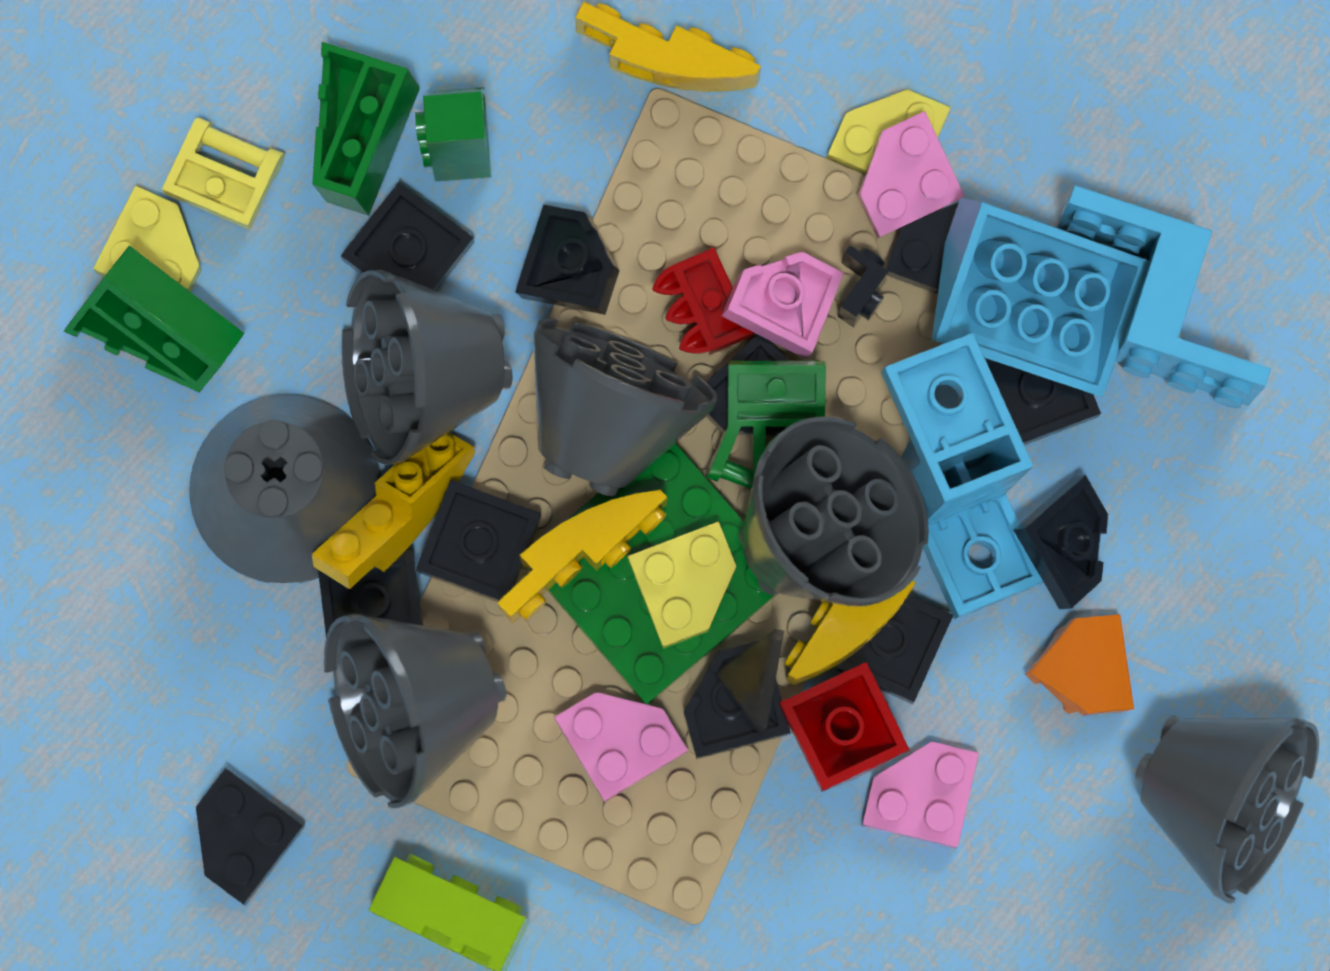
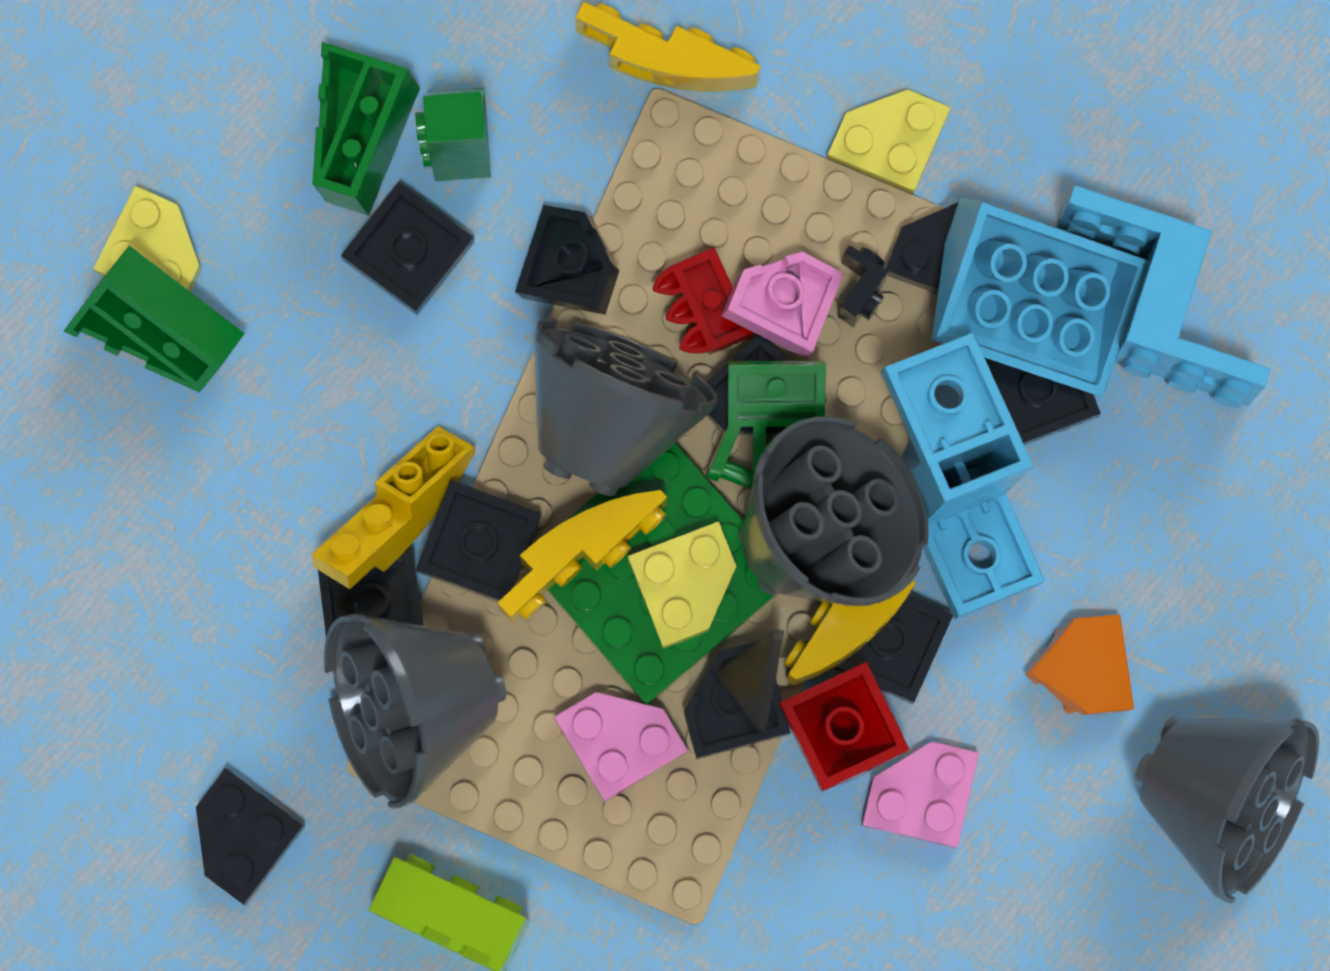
(217, 186): light yellow plate -> none
(271, 525): dark grey cone -> none
(417, 363): dark grey cone -> none
(907, 176): bright pink plate -> none
(1065, 541): black plate -> none

